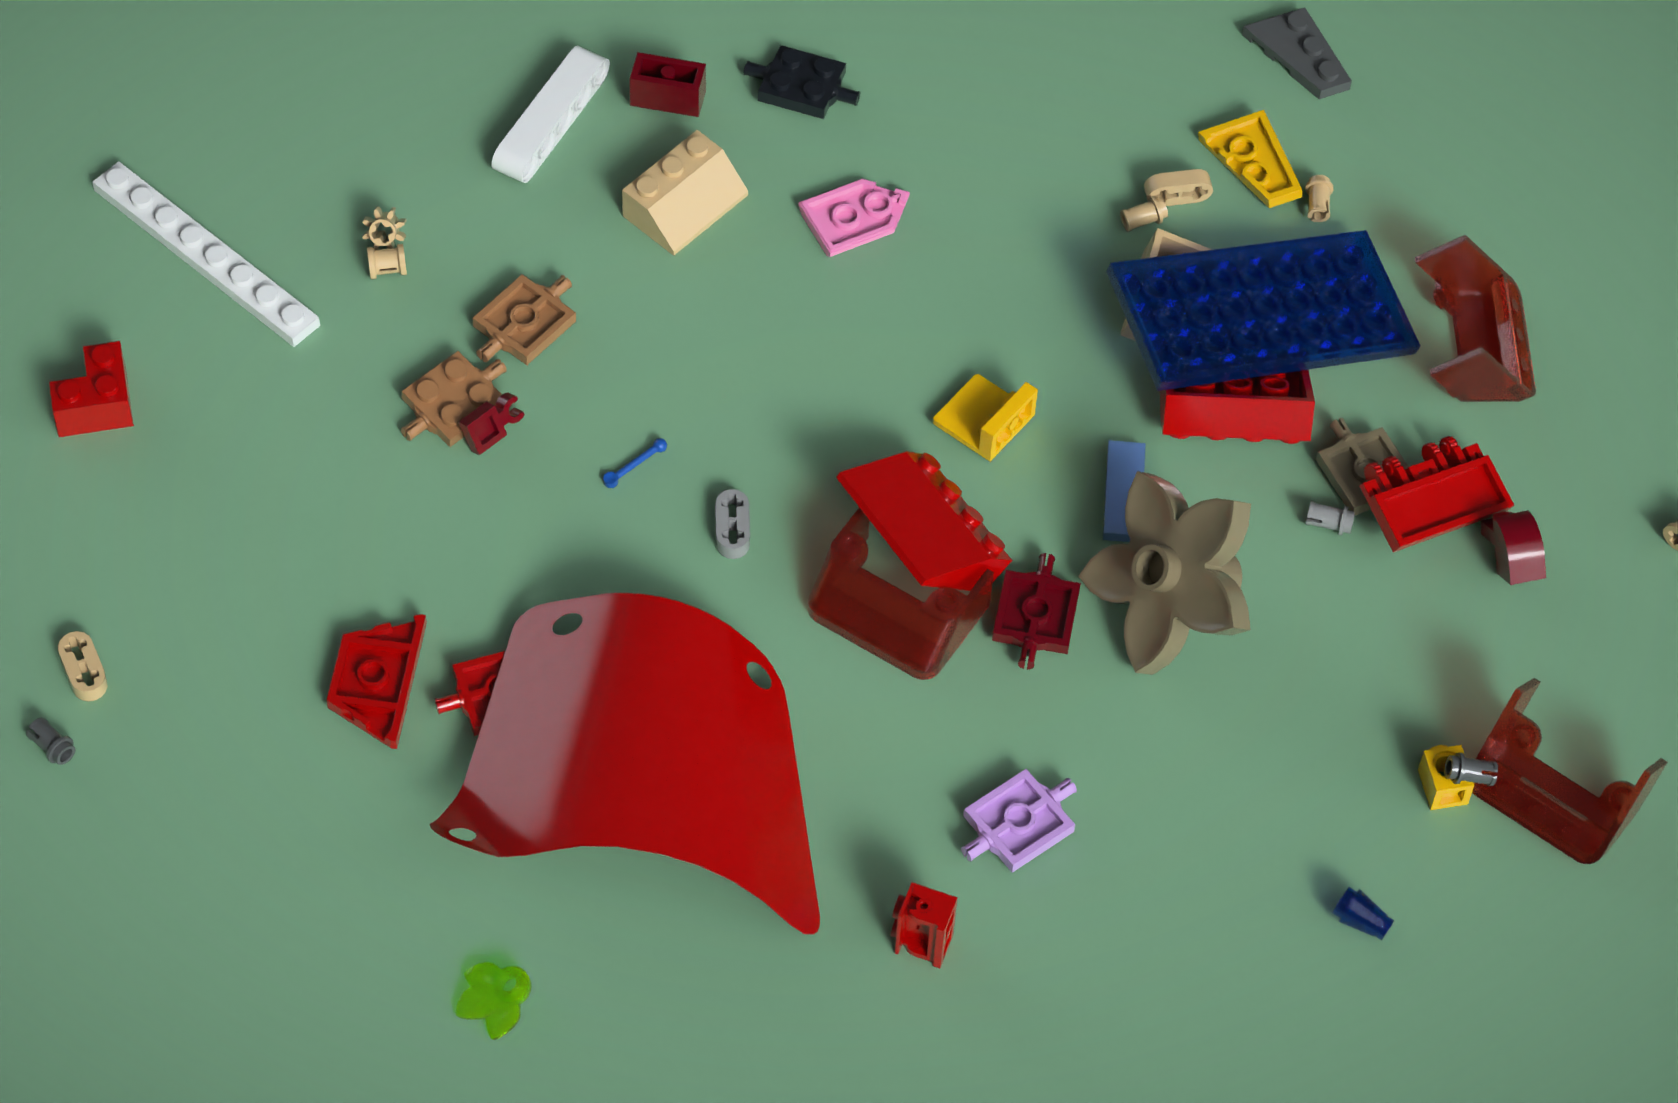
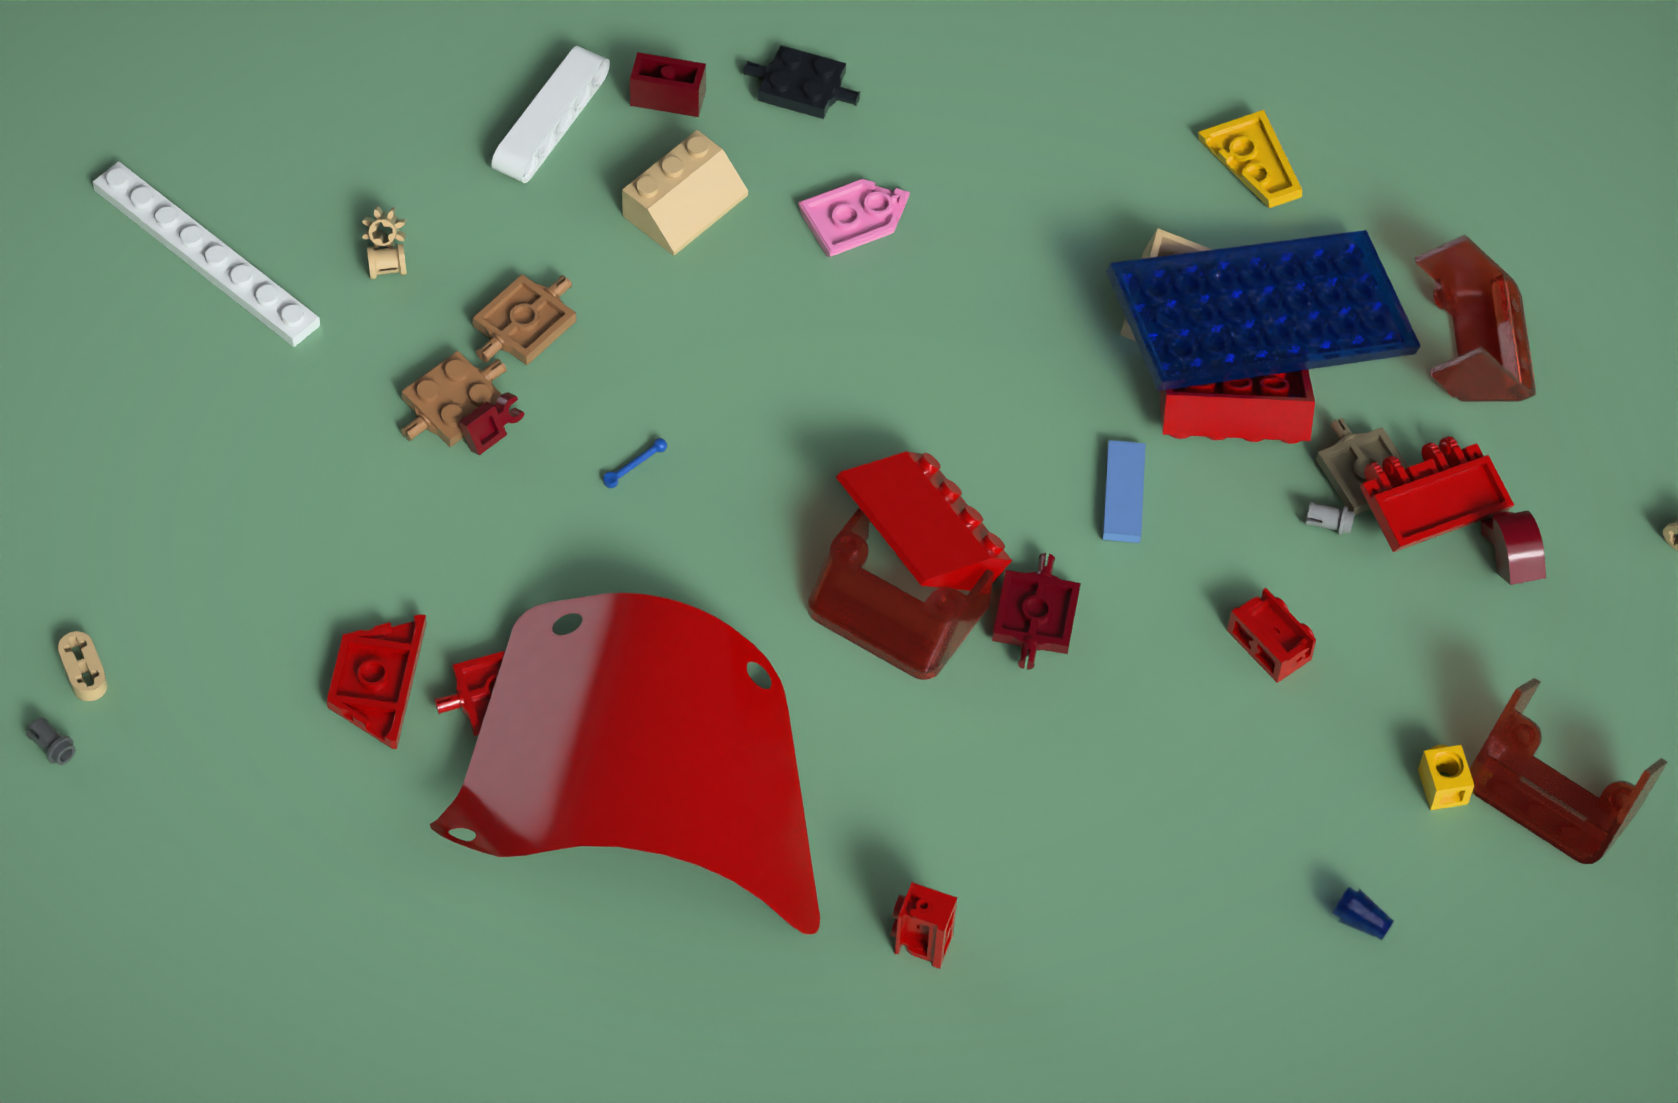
(94, 400): red brick -> none
(489, 999): clear neon green plate -> none
(740, 523): light grey beam -> none
(986, 415): yellow bracket -> none
(1019, 820): lavender plate -> none
(1145, 213): tan pin -> none
(1173, 571): dark tan plant -> none
(1180, 187): tan beam -> none
(1272, 635): none -> red hinge
(1303, 50): dark grey wing -> none
(1319, 191): tan pin -> none
(1460, 768): dark grey pin -> none

